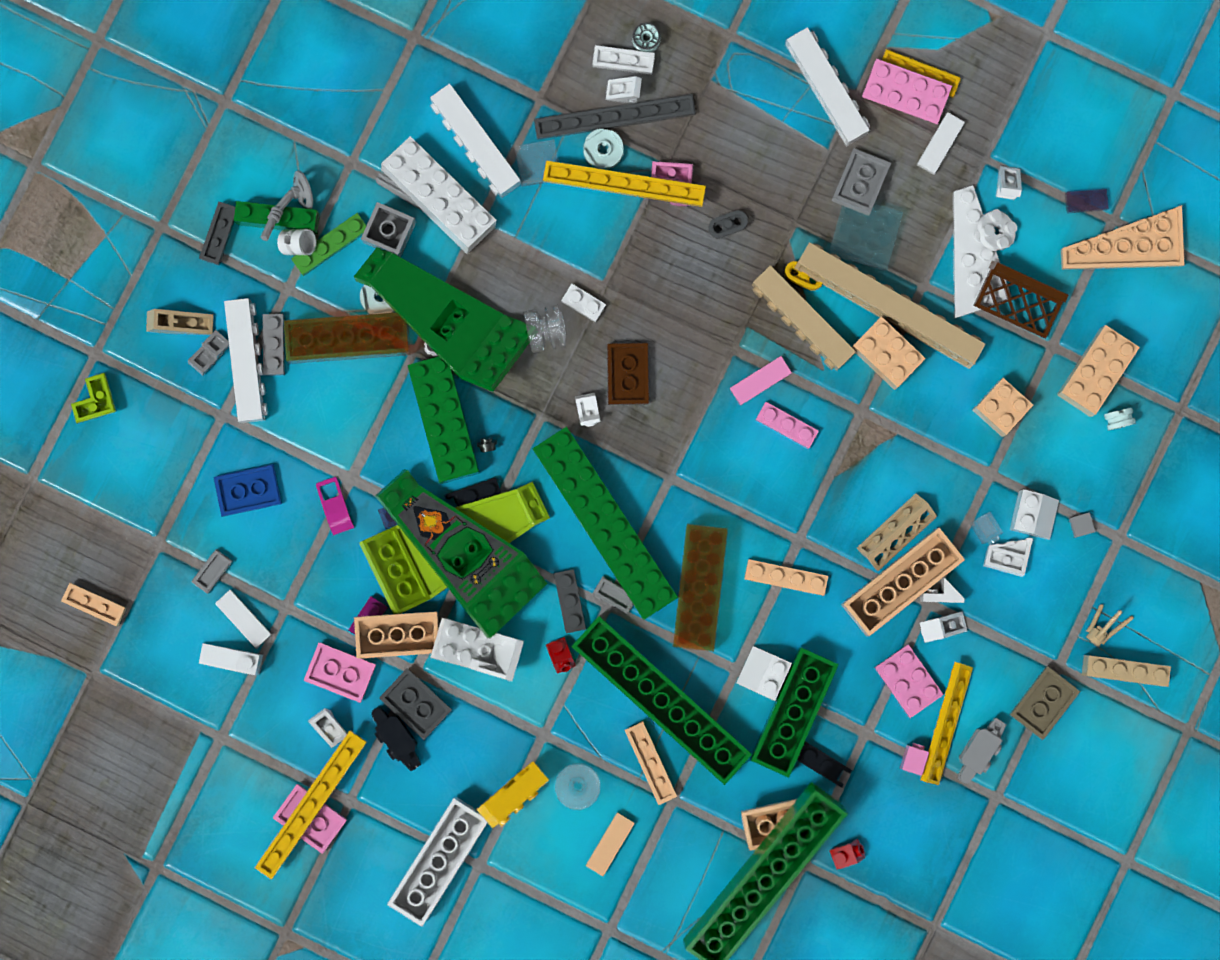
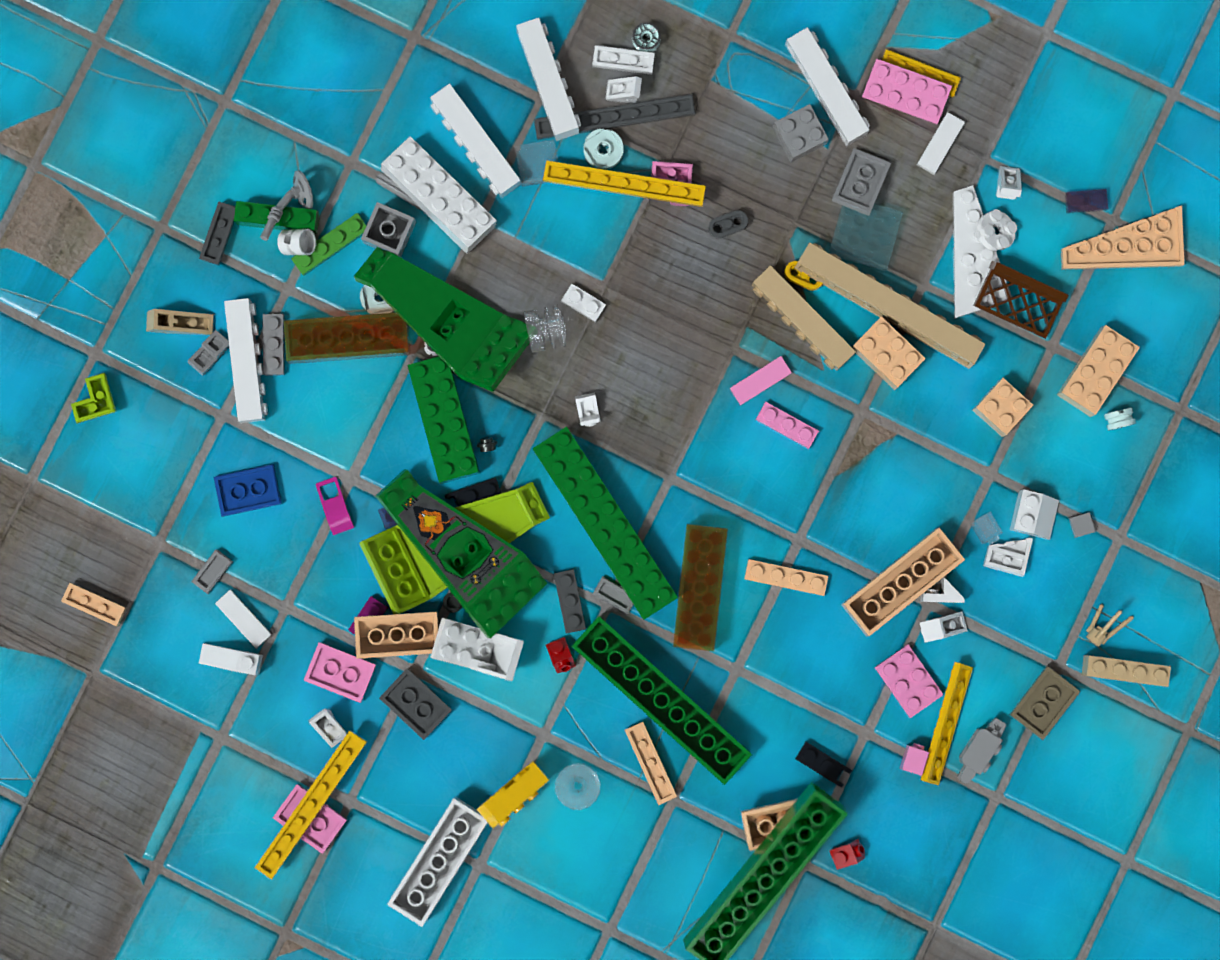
(397, 738): black hinge -> none
(451, 603): none -> pearl dark grey plate
(547, 79): none -> white brick
(610, 844): light nougat tile -> none
(628, 374): reddish brown plate -> none
(764, 673): white slope -> none
(794, 712): green brick -> none
(800, 133): none -> light grey brick
(895, 528): tan fence -> none

